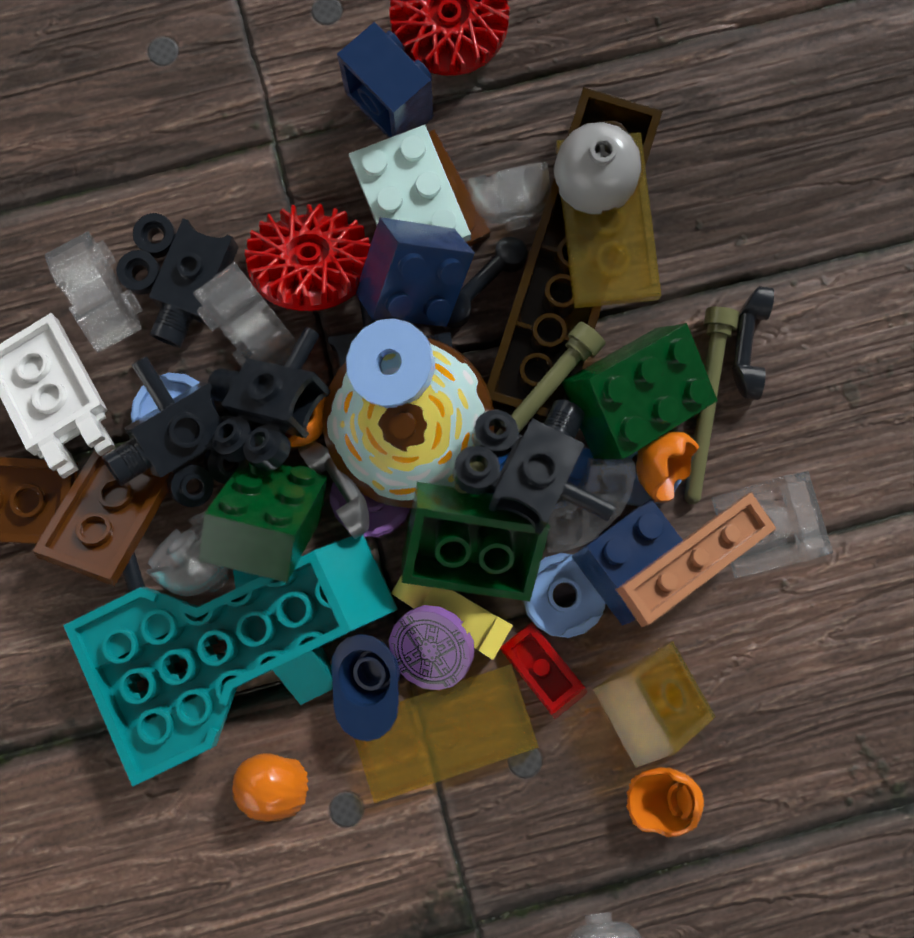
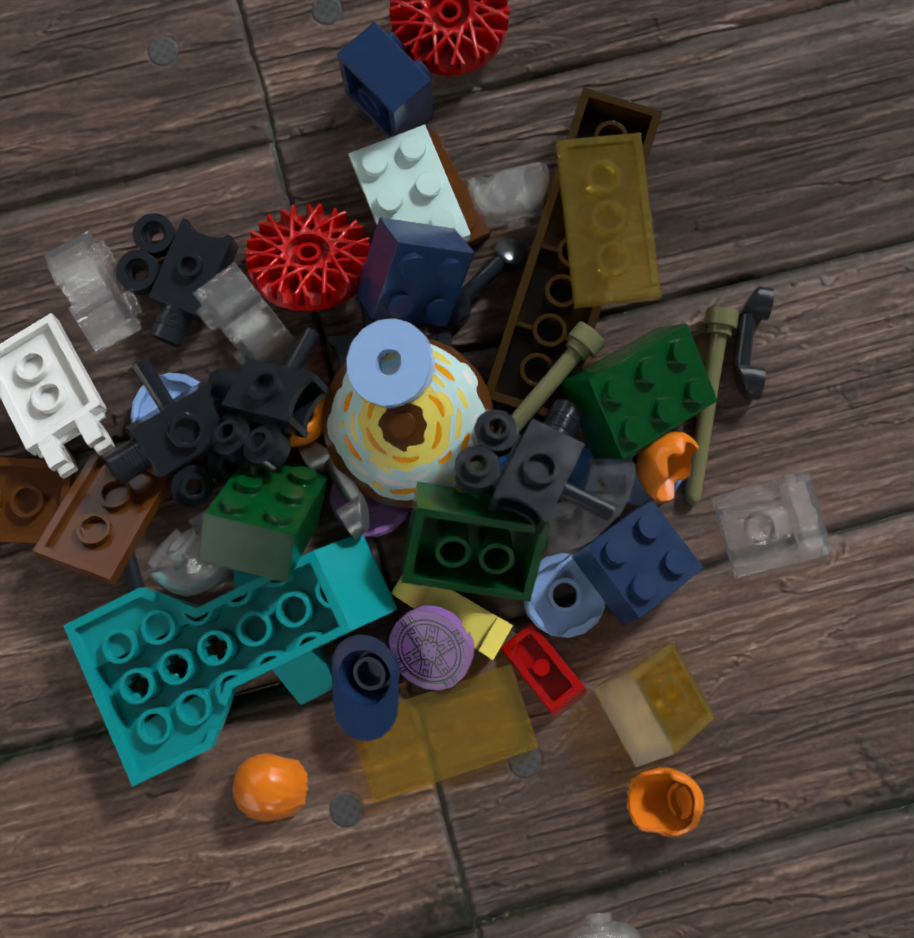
(597, 168): light grey cylinder -> none
(695, 559): nougat plate -> none

